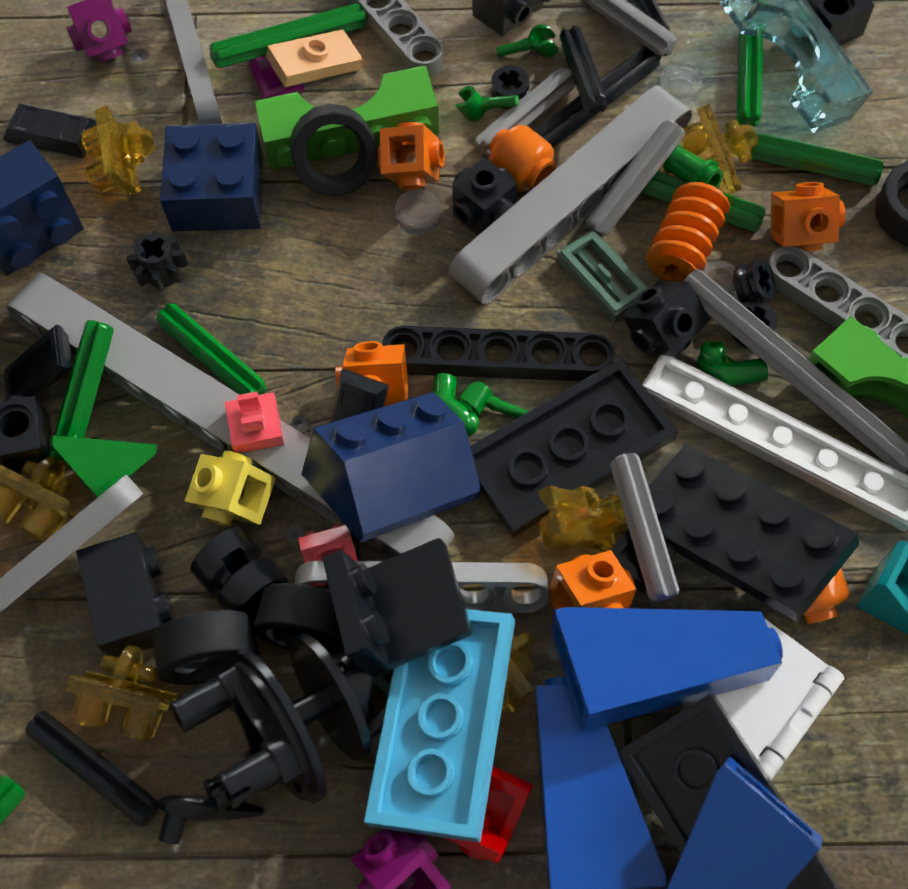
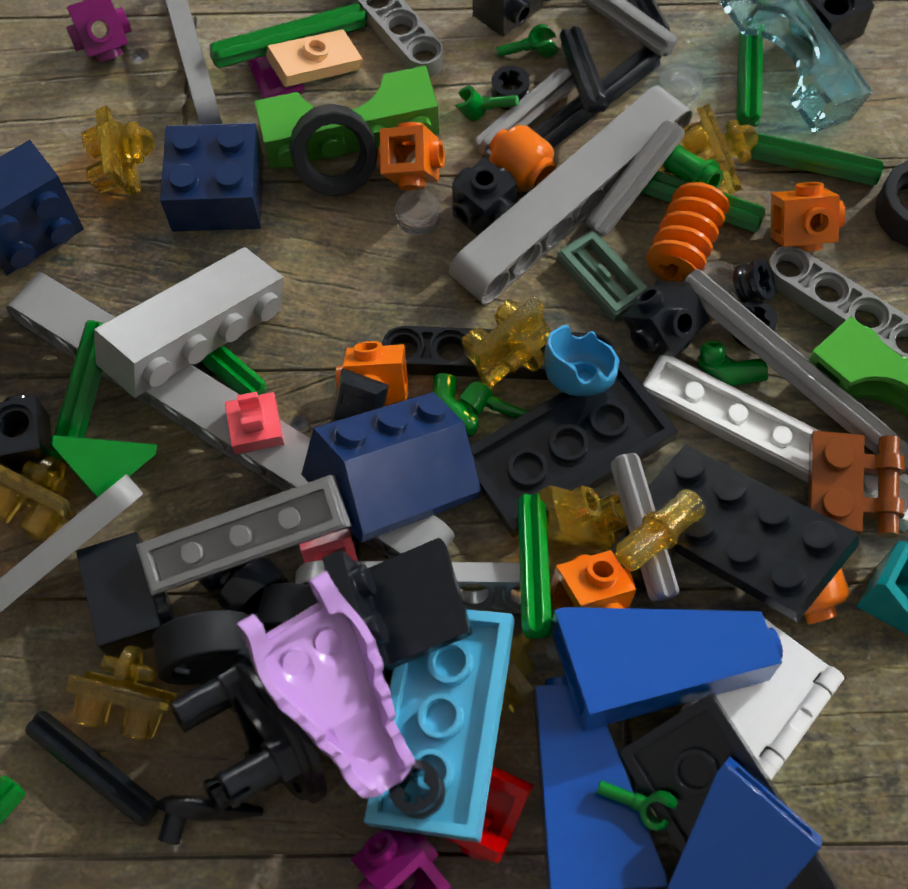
(39, 365): black tile -> none
(48, 129): black tile -> none
(157, 260): black gear -> none
(188, 321): none -> light grey brick
(222, 482): light yellow brick -> none
(243, 535): none -> light grey tile
(331, 683): none -> lavender animal
(433, 801): none -> black bush
(513, 343): none -> clear yellow hips
(534, 567): none -> green axle
(579, 363): none -> dark azure hair
(639, 803): none -> green hand
(659, 530): none -> clear yellow axle
(837, 481): none -> dark orange plate

